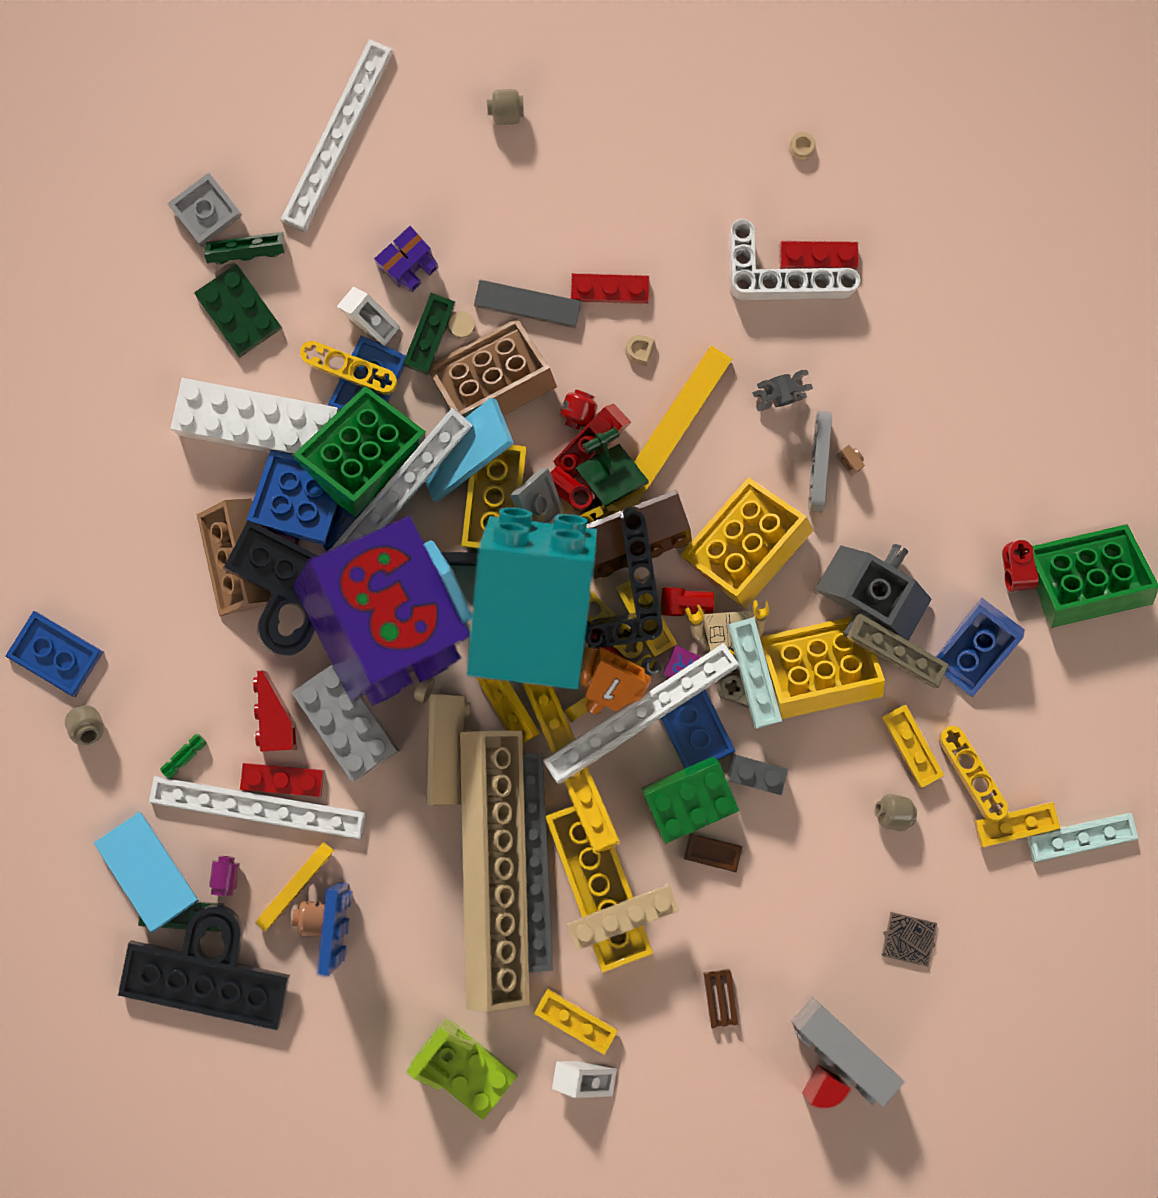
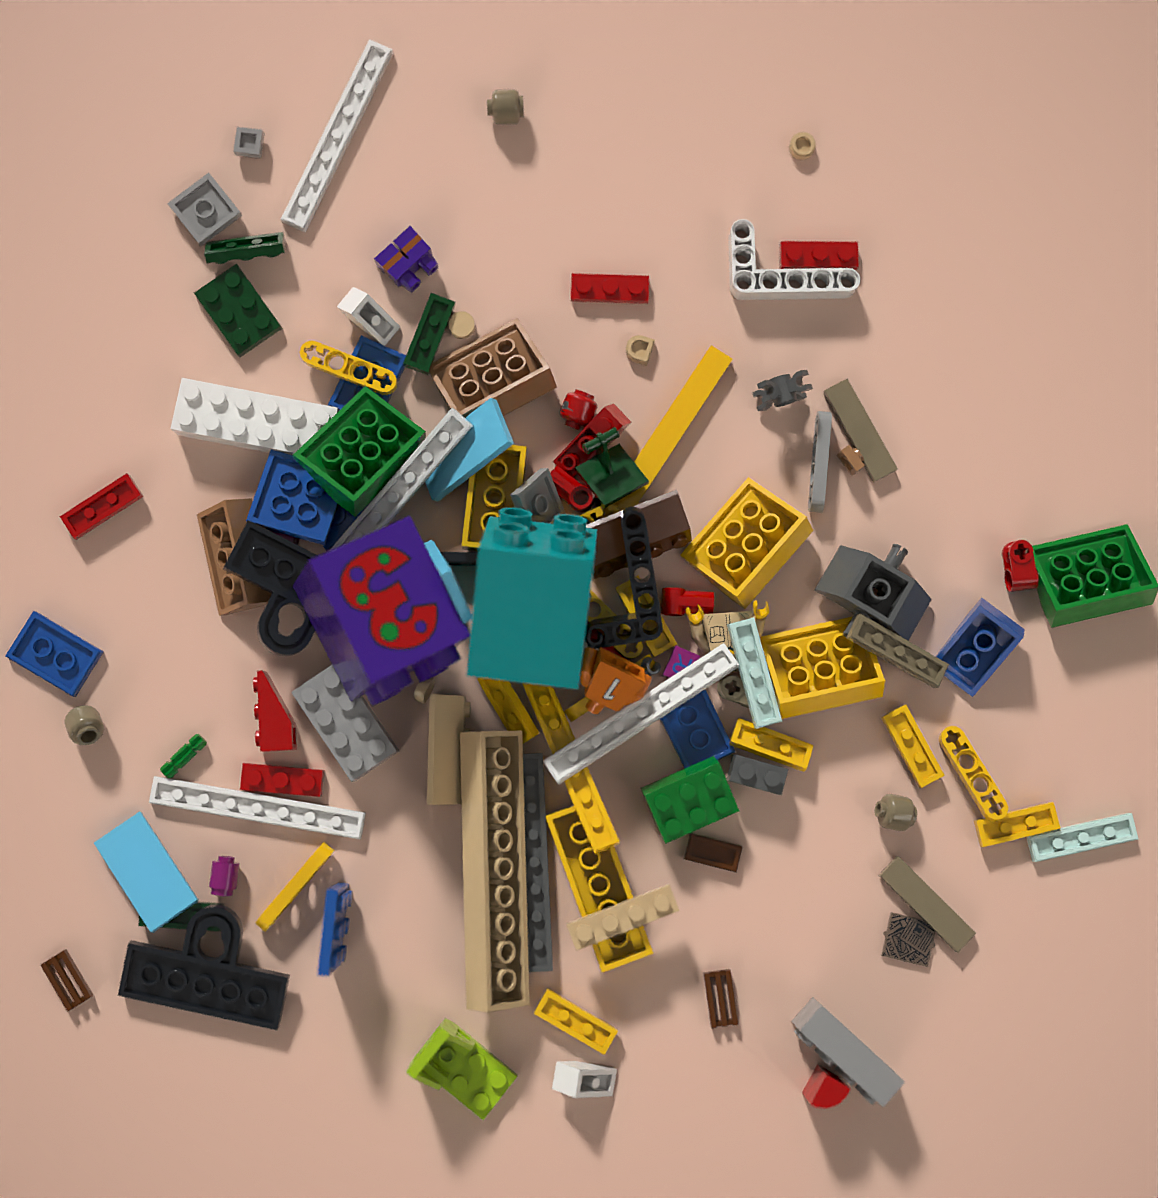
(57, 985): none -> reddish brown tile
(101, 506): none -> red plate
(248, 142): none -> light grey plate
(309, 918): nougat head -> none
(527, 303): dark grey tile -> none
(771, 745): none -> yellow plate
(860, 430): none -> dark tan tile
(927, 904): none -> dark tan tile

